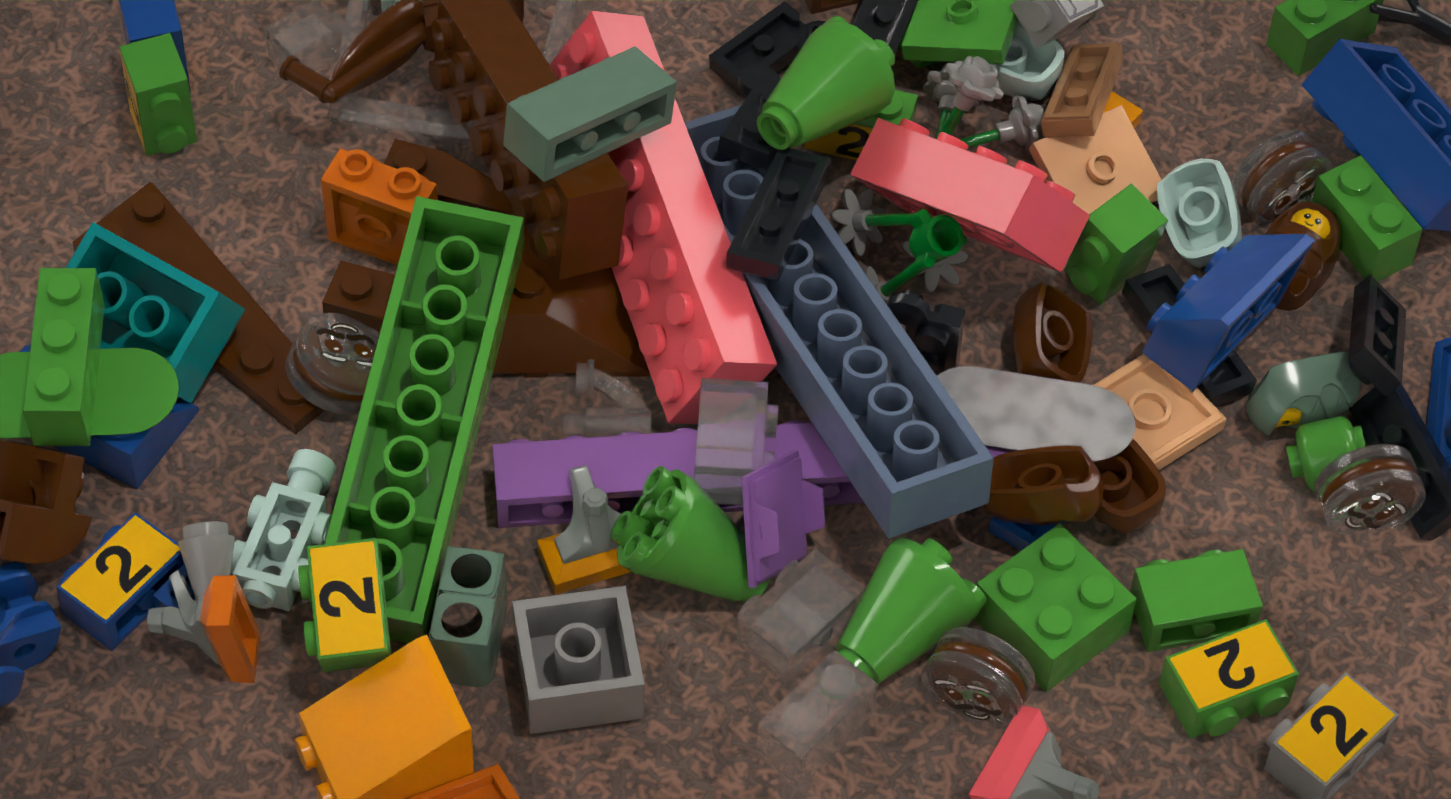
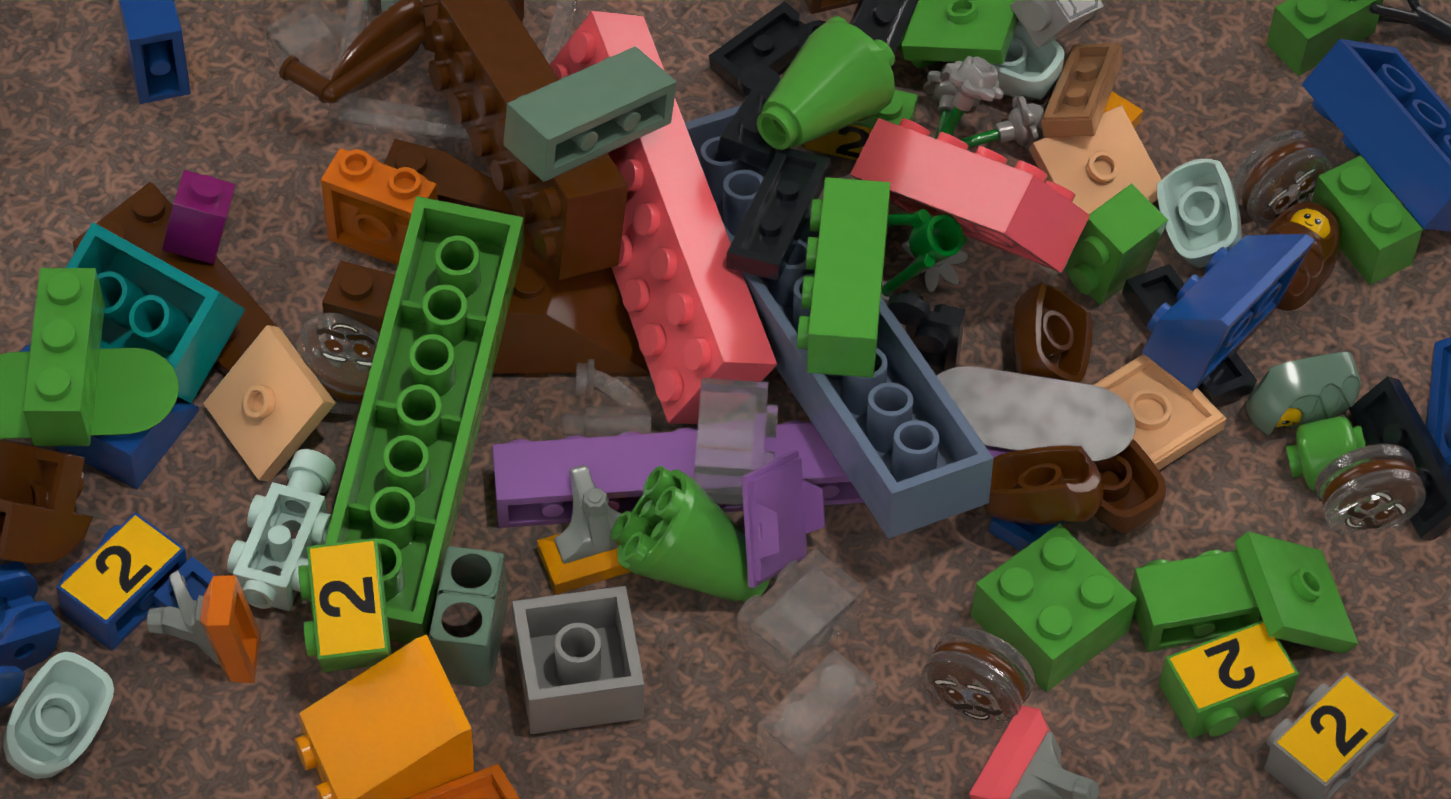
(57, 715): none -> light aqua piece
(158, 94): bright green brick -> none
(198, 216): none -> magenta slope
(206, 553): light grey cone -> none
(269, 403): none -> light nougat plate
(847, 277): none -> bright green brick
(907, 608): bright green cone -> none
(1295, 593): none -> bright green plate
(1377, 336): black plate -> none

